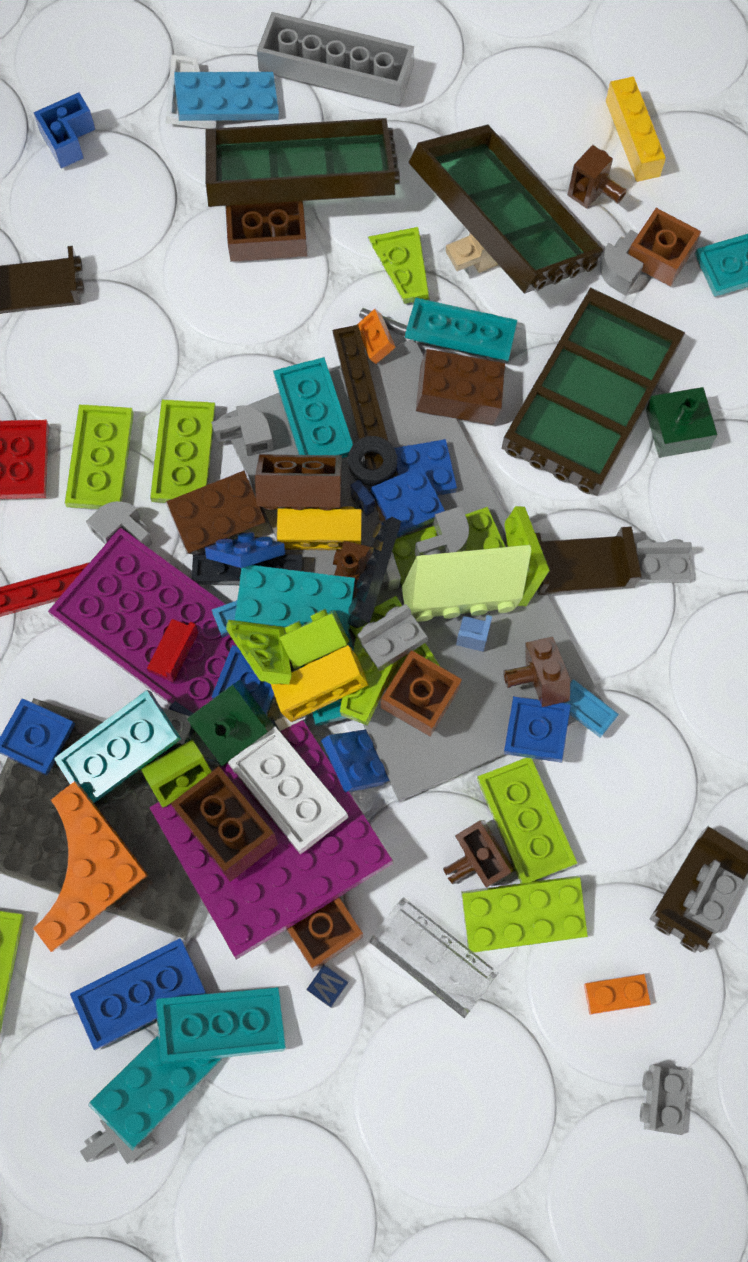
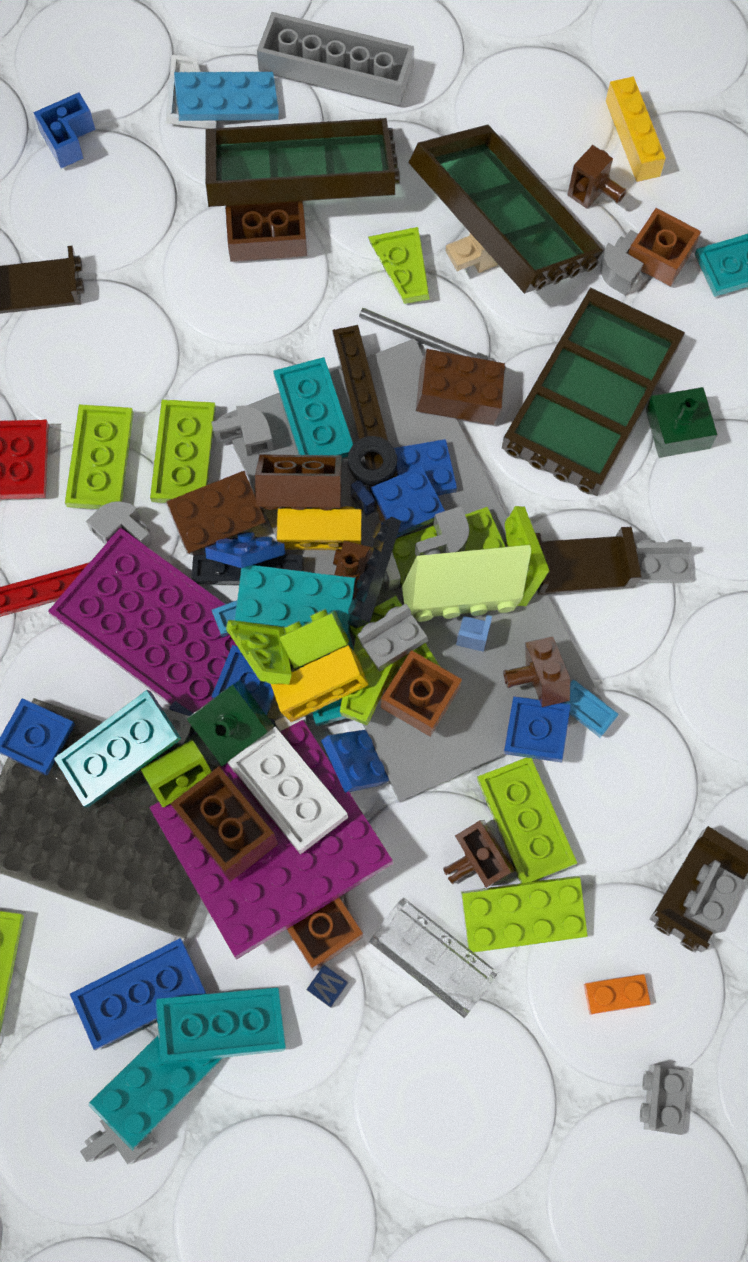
(97, 869): orange plate -> none
(173, 649): red panel -> none
(375, 336): orange plate -> none
(461, 329): teal plate -> none

